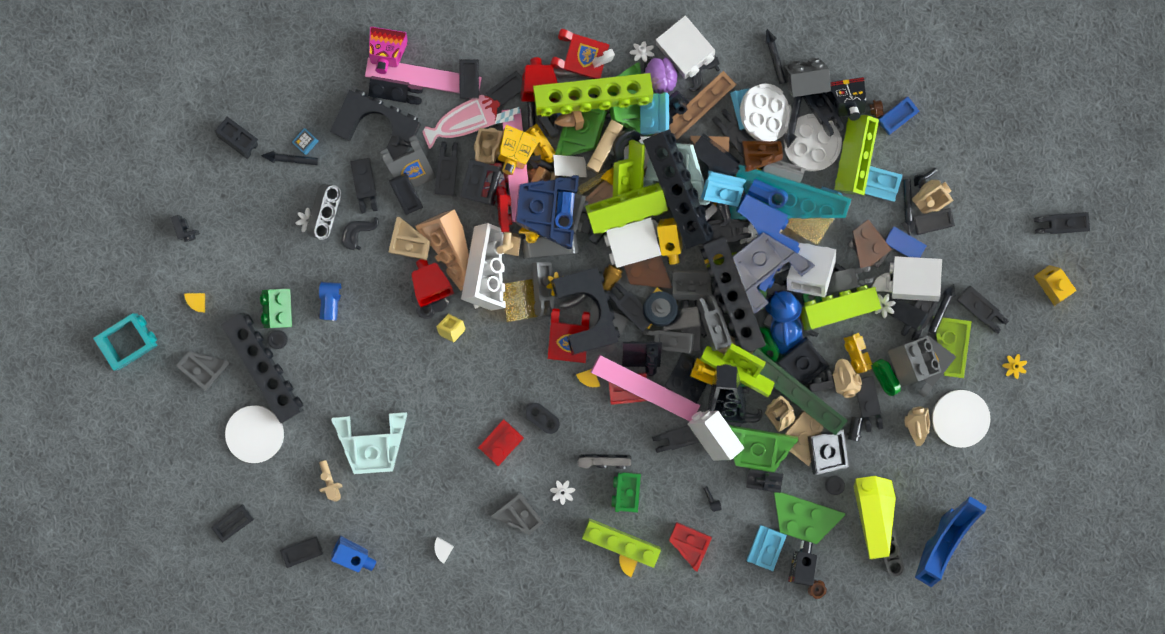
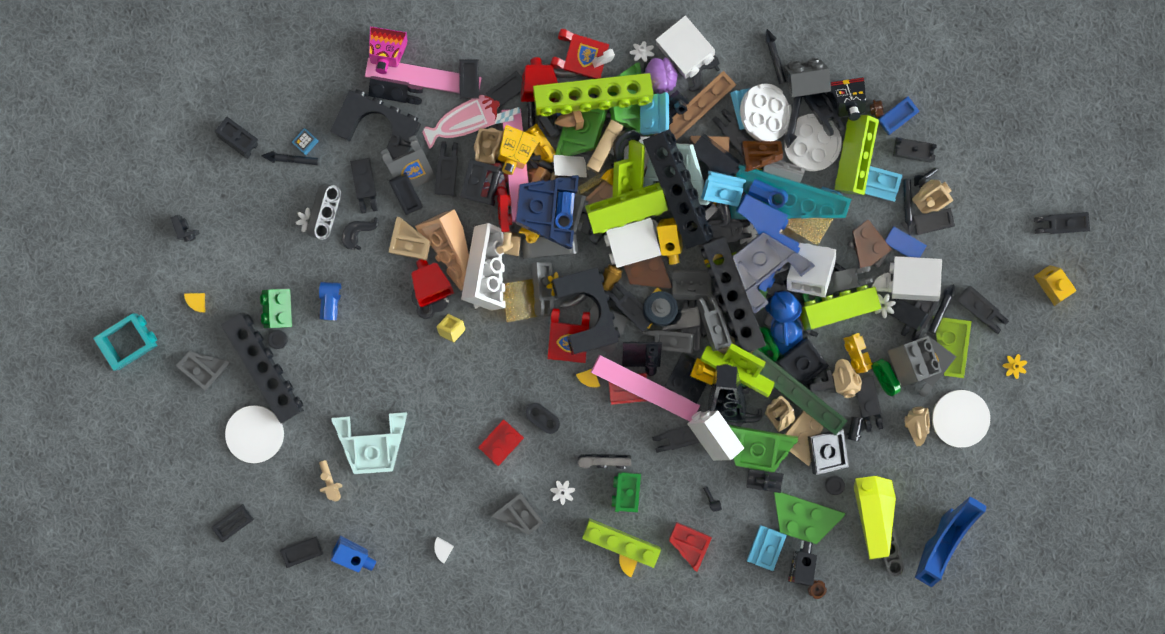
(914, 150): none -> black hinge

